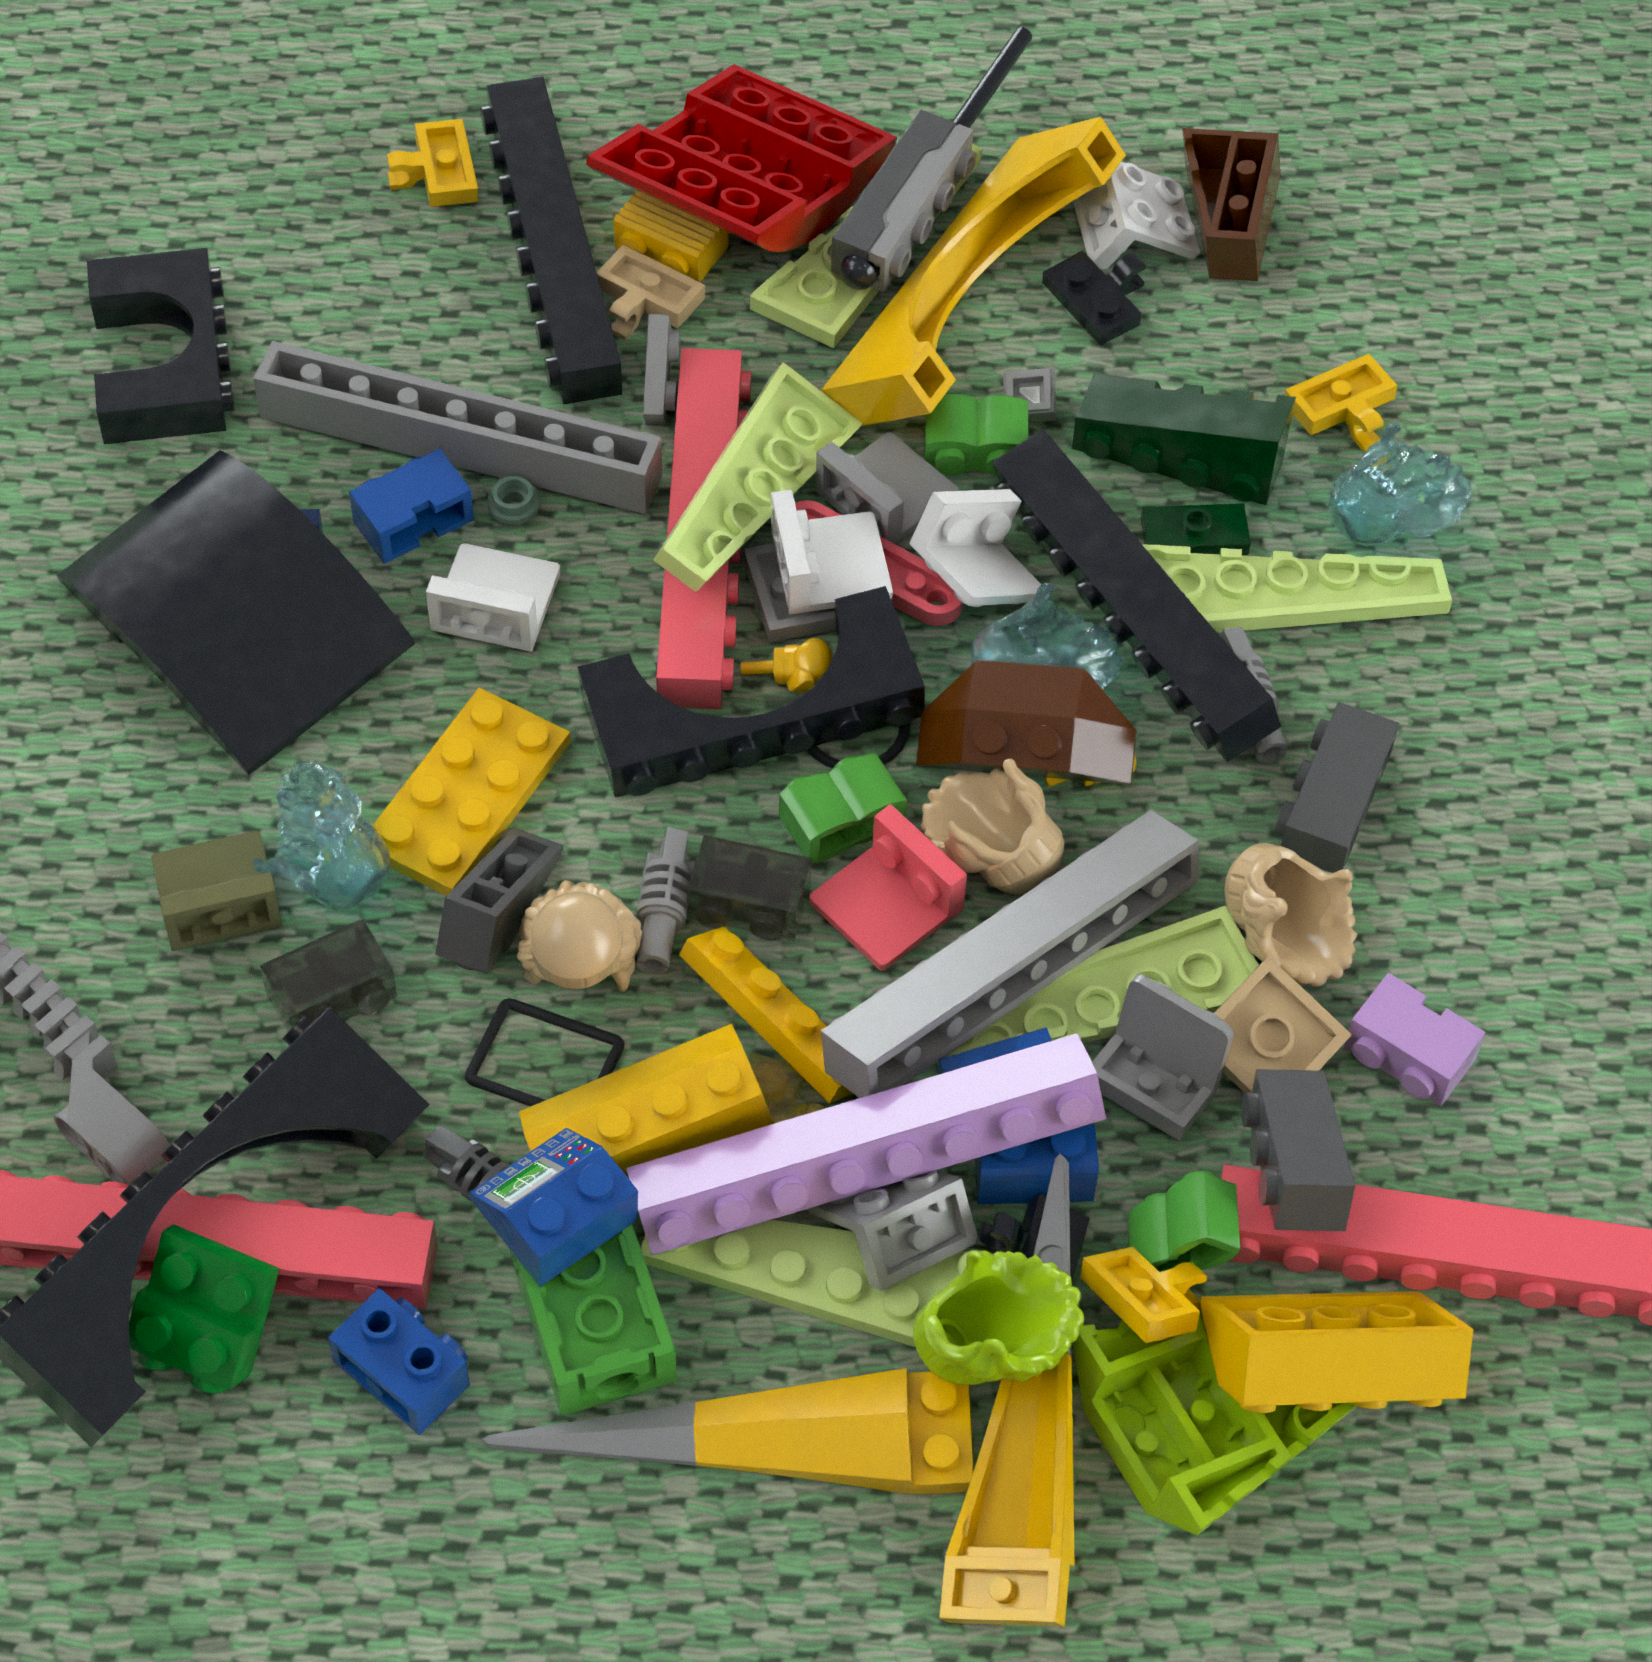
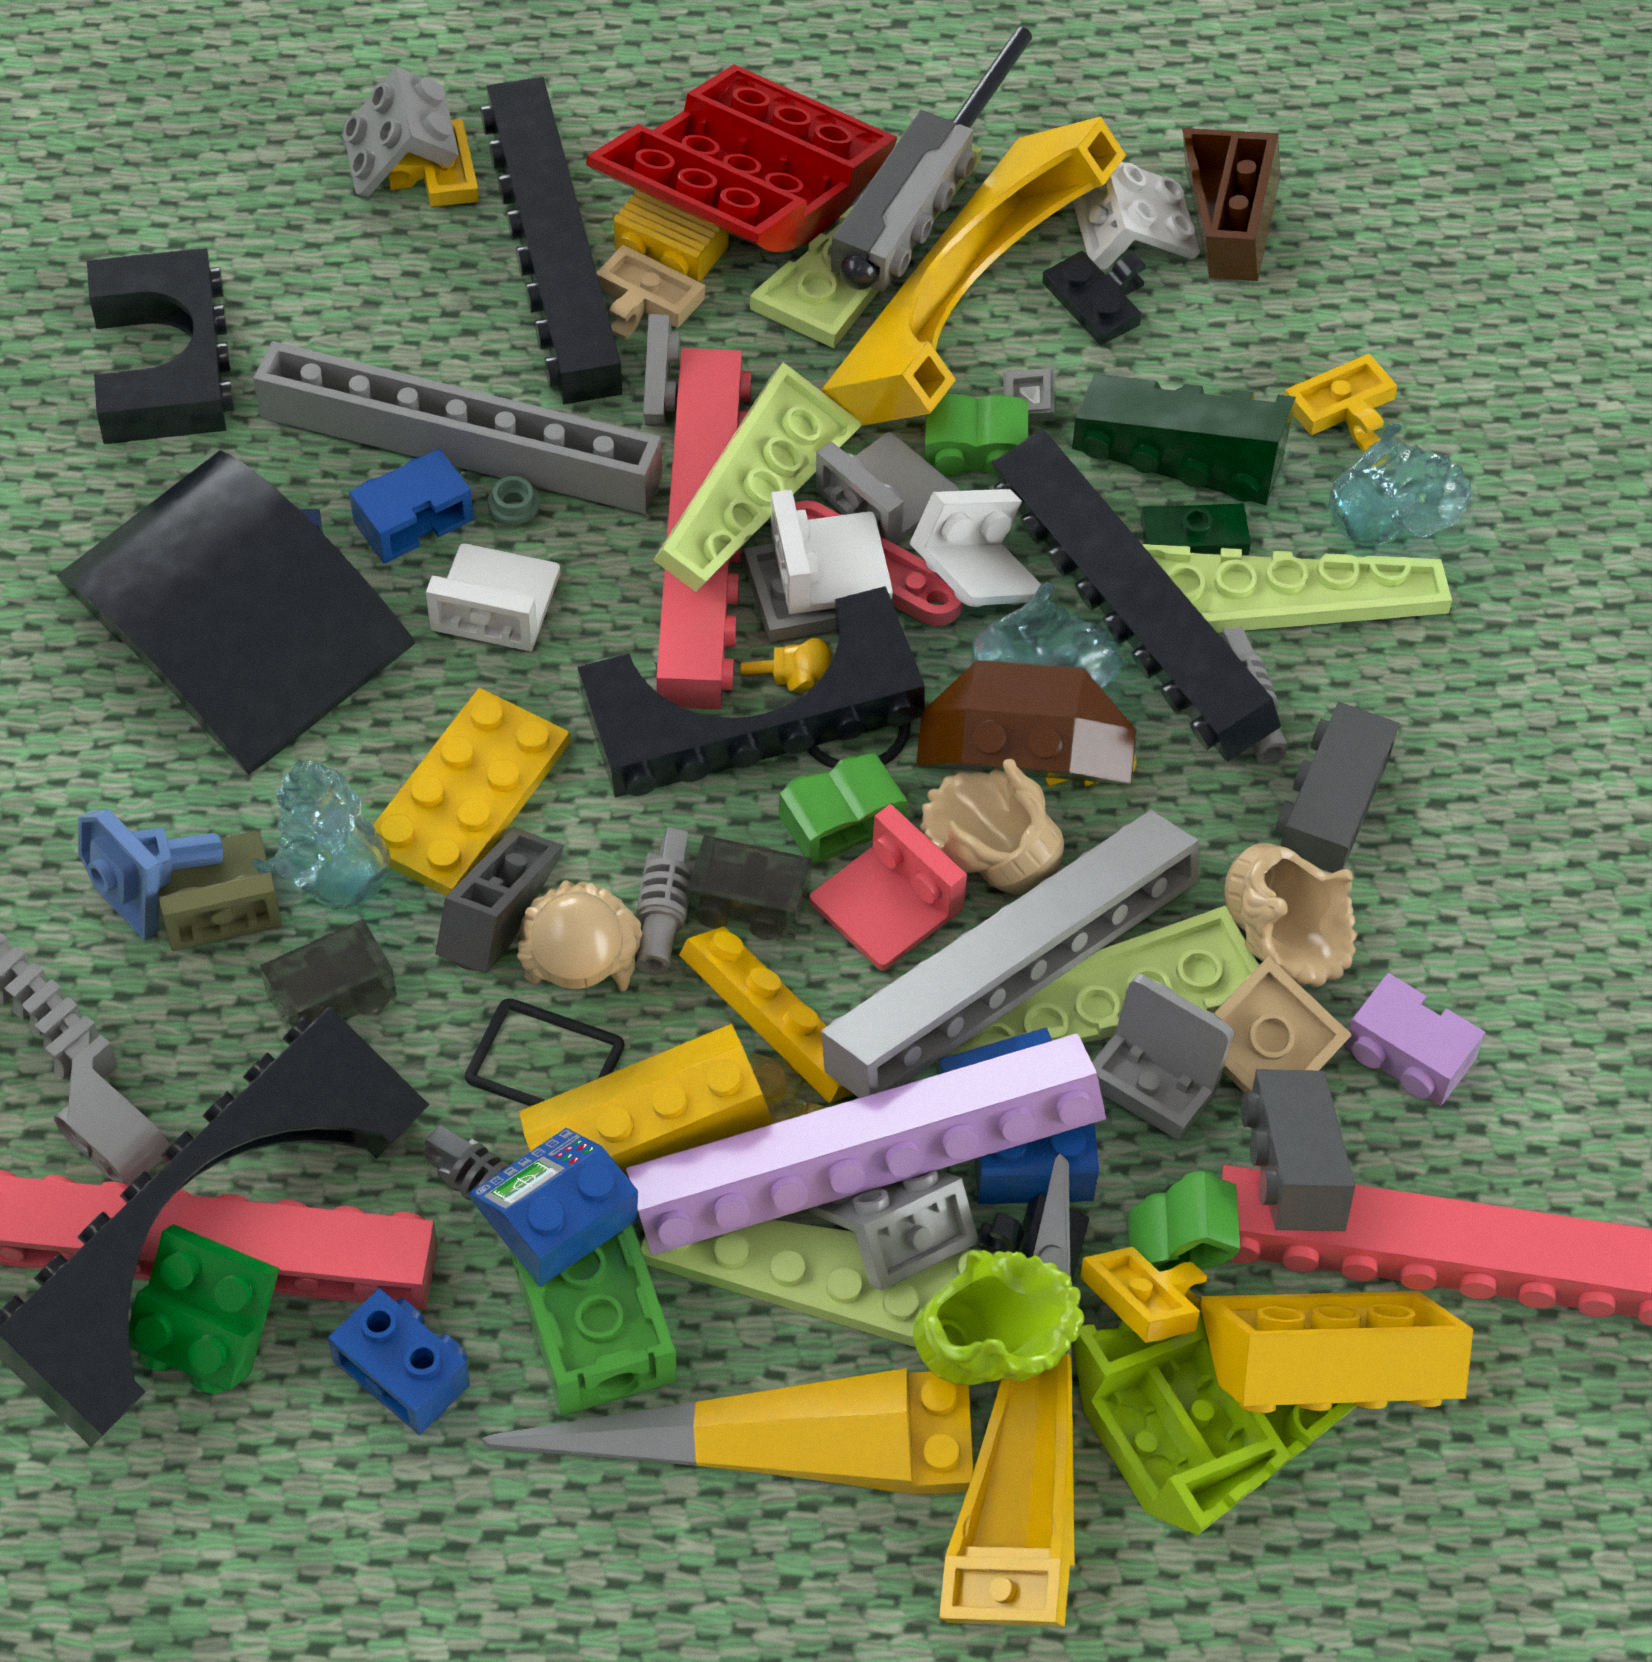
(134, 865): none -> medium blue piece
(398, 118): none -> light grey bracket

